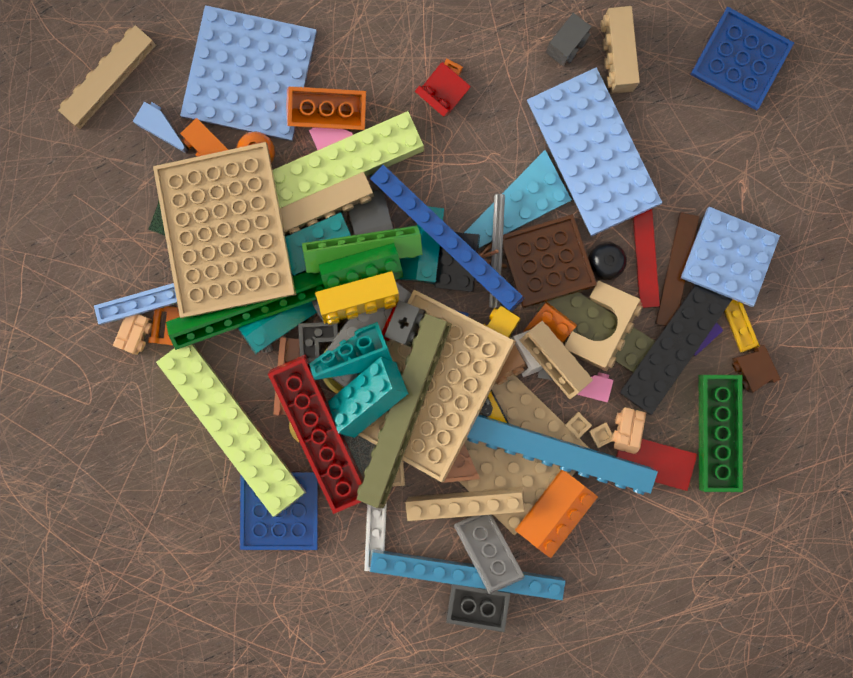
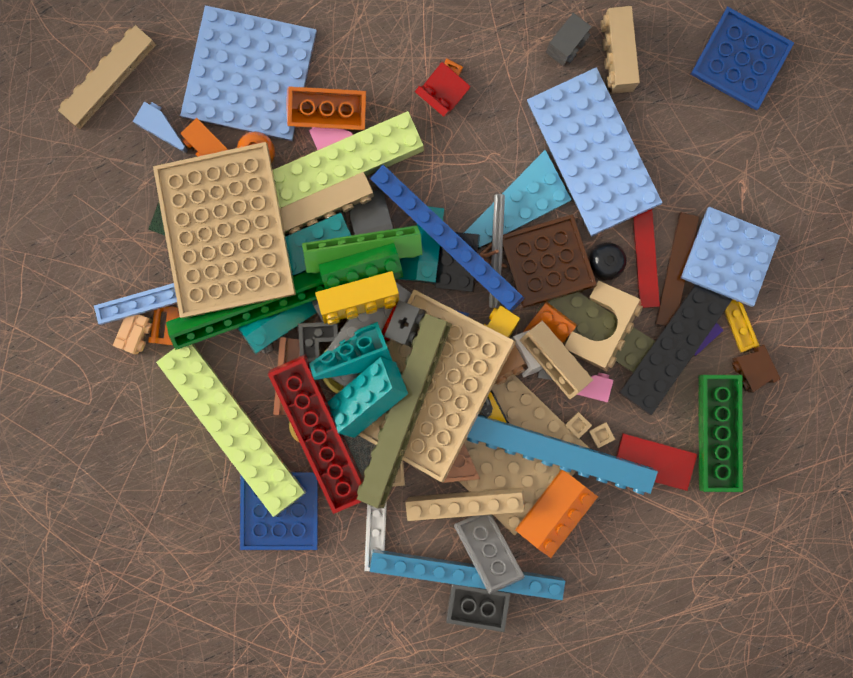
(629, 430): light nougat brick -> none

